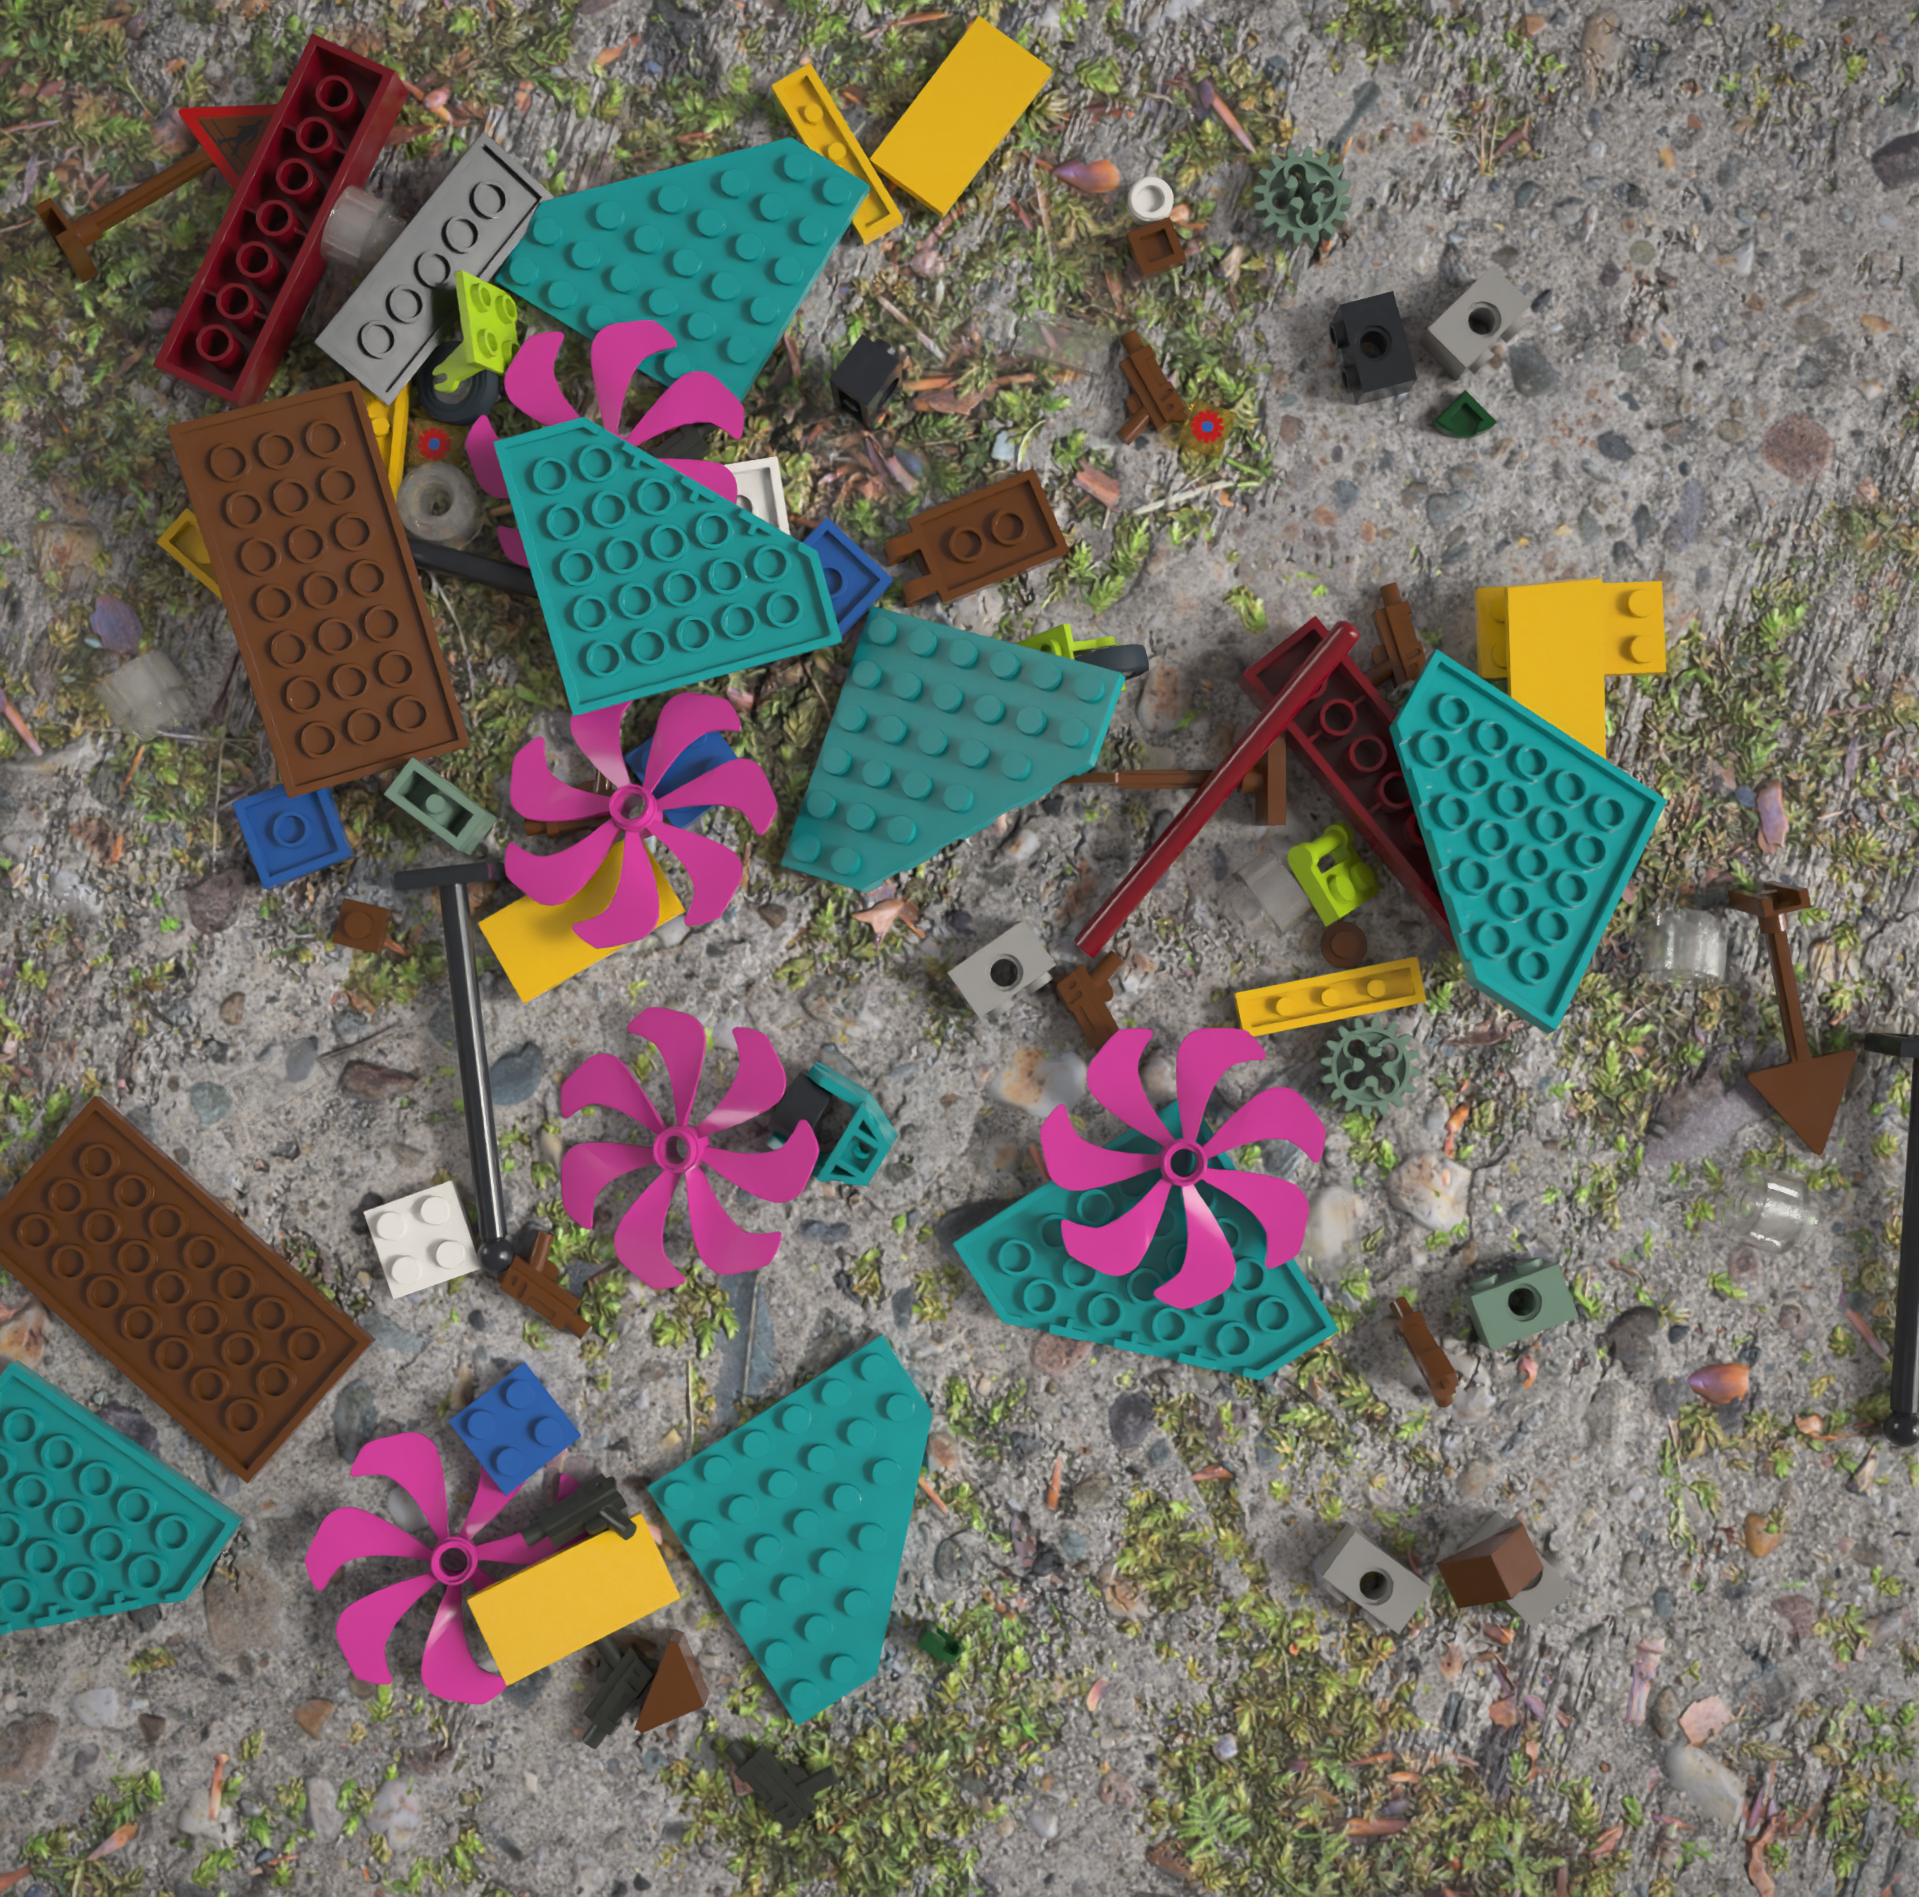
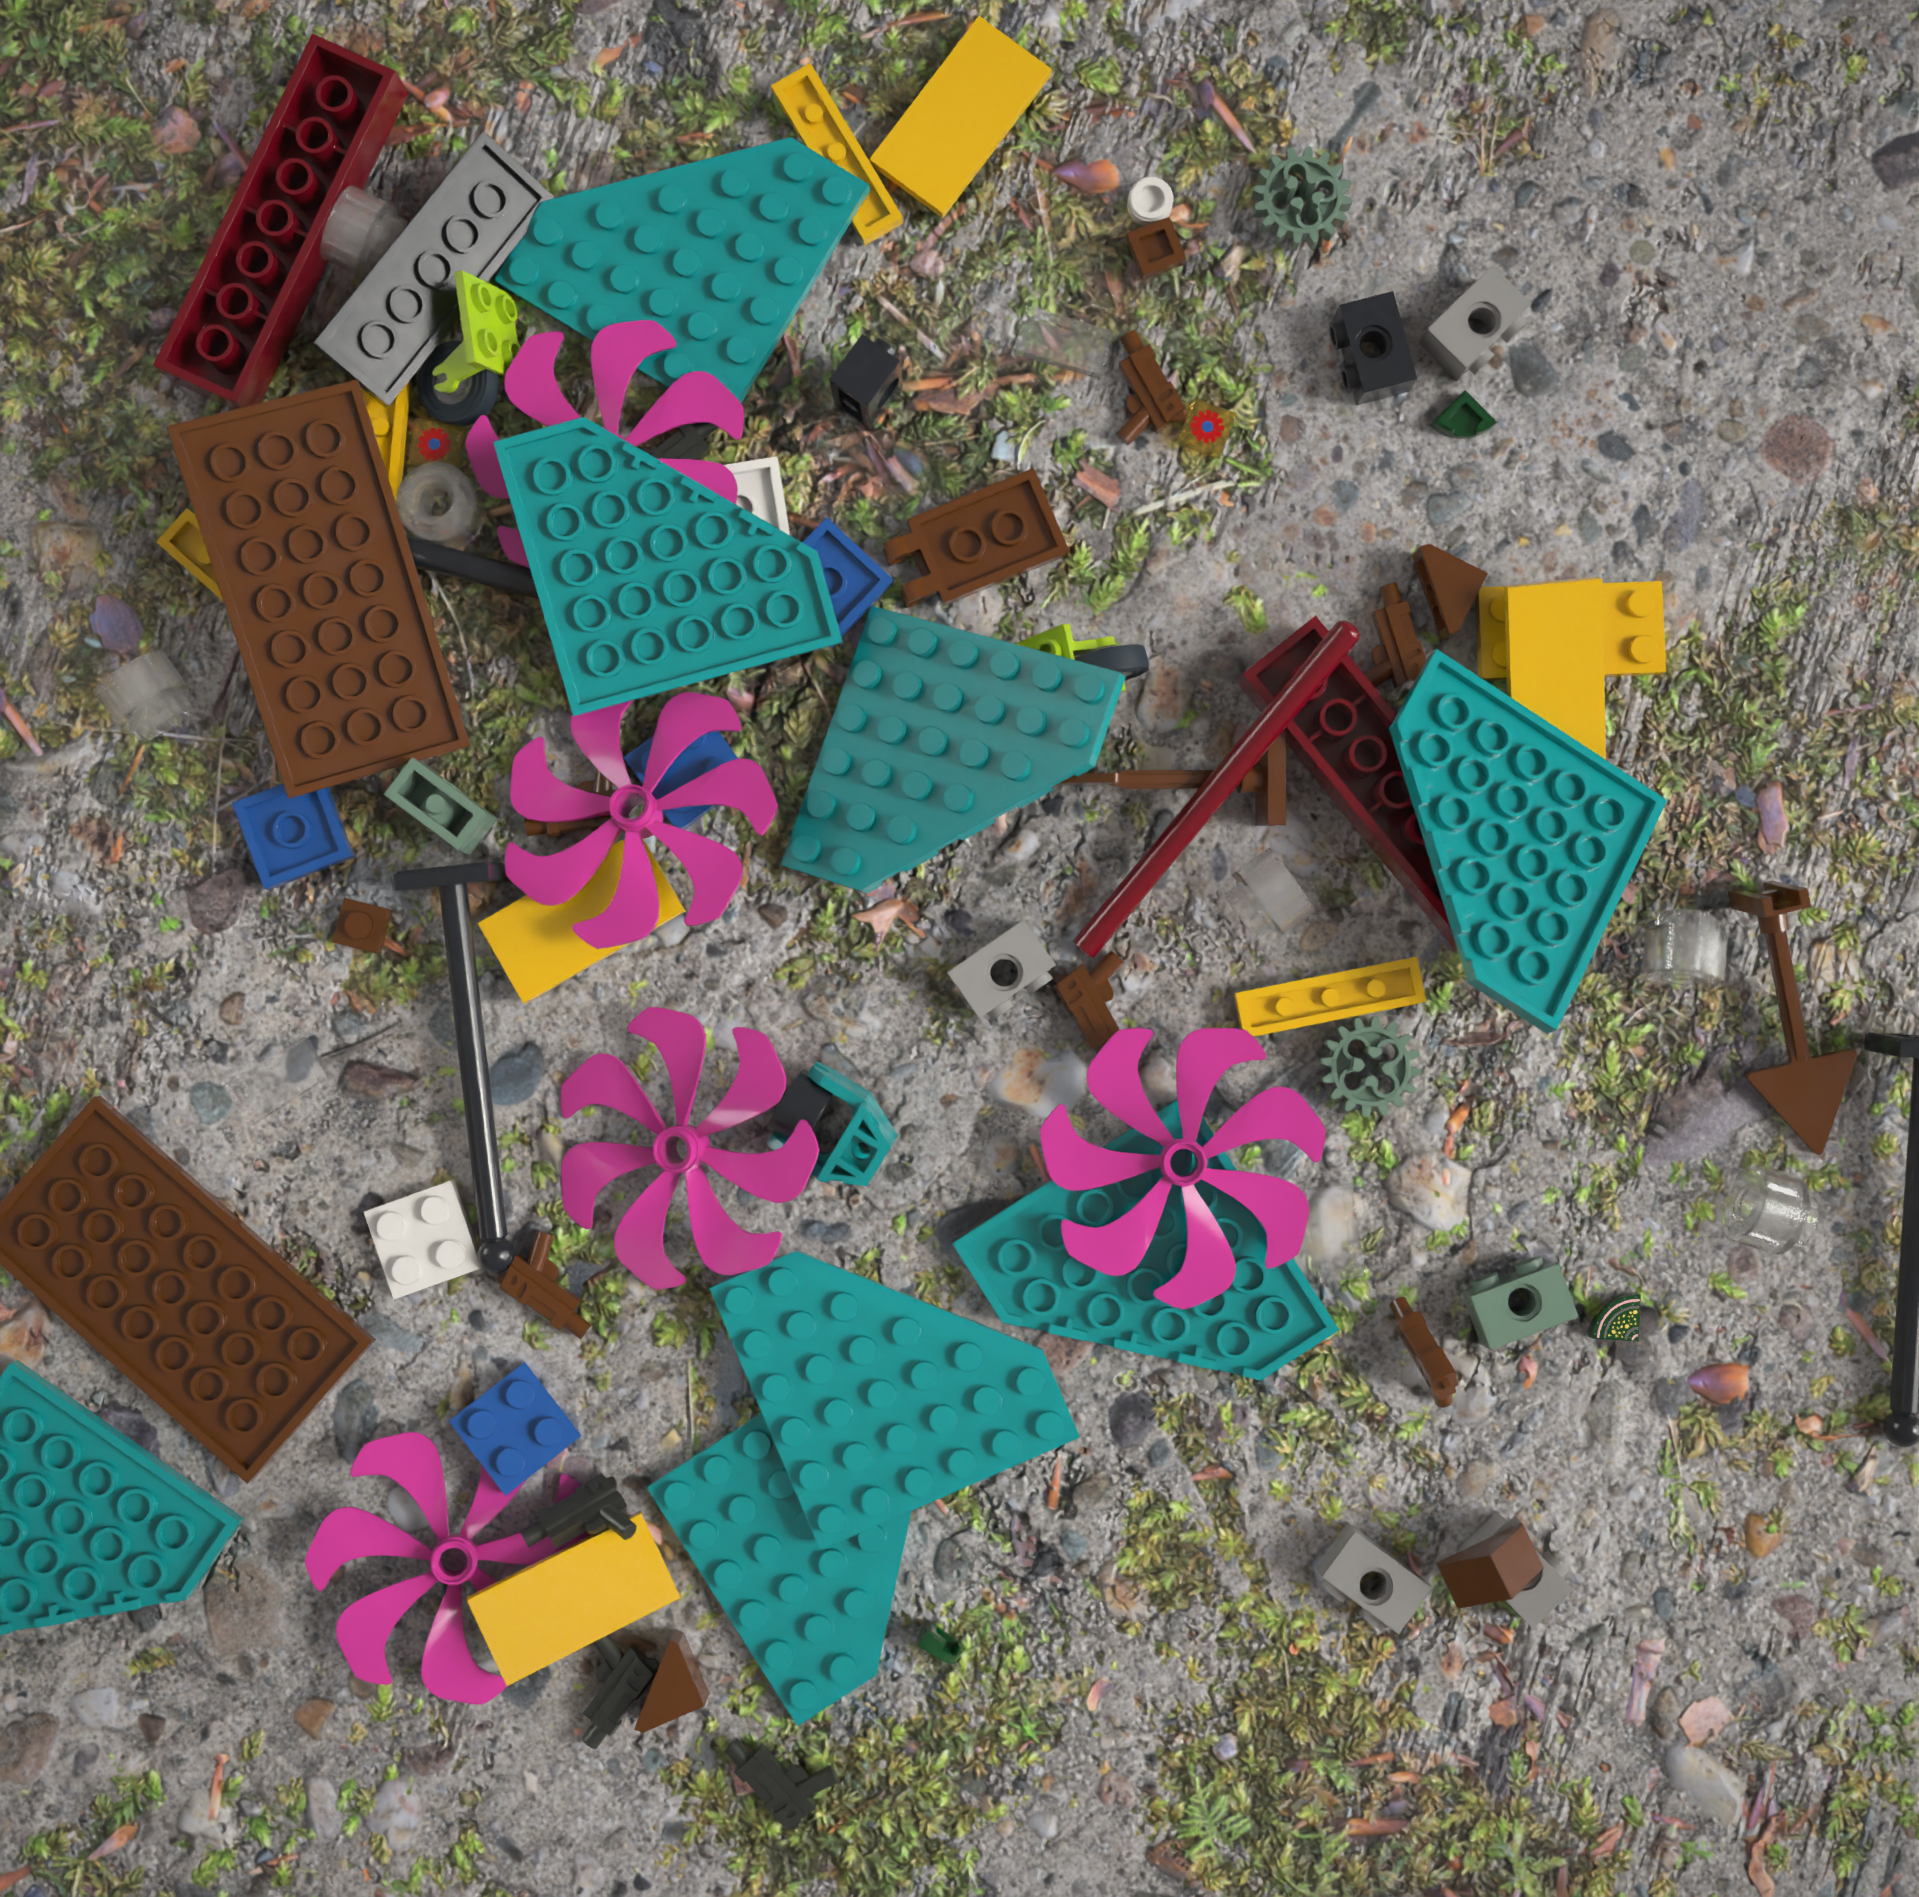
(227, 142): reddish brown piece -> none
(882, 1392): none -> teal plate
(1340, 887): lime plate -> none
(1343, 944): reddish brown plate -> none
(1448, 587): none -> reddish brown slope
(1618, 1319): none -> dark green tile

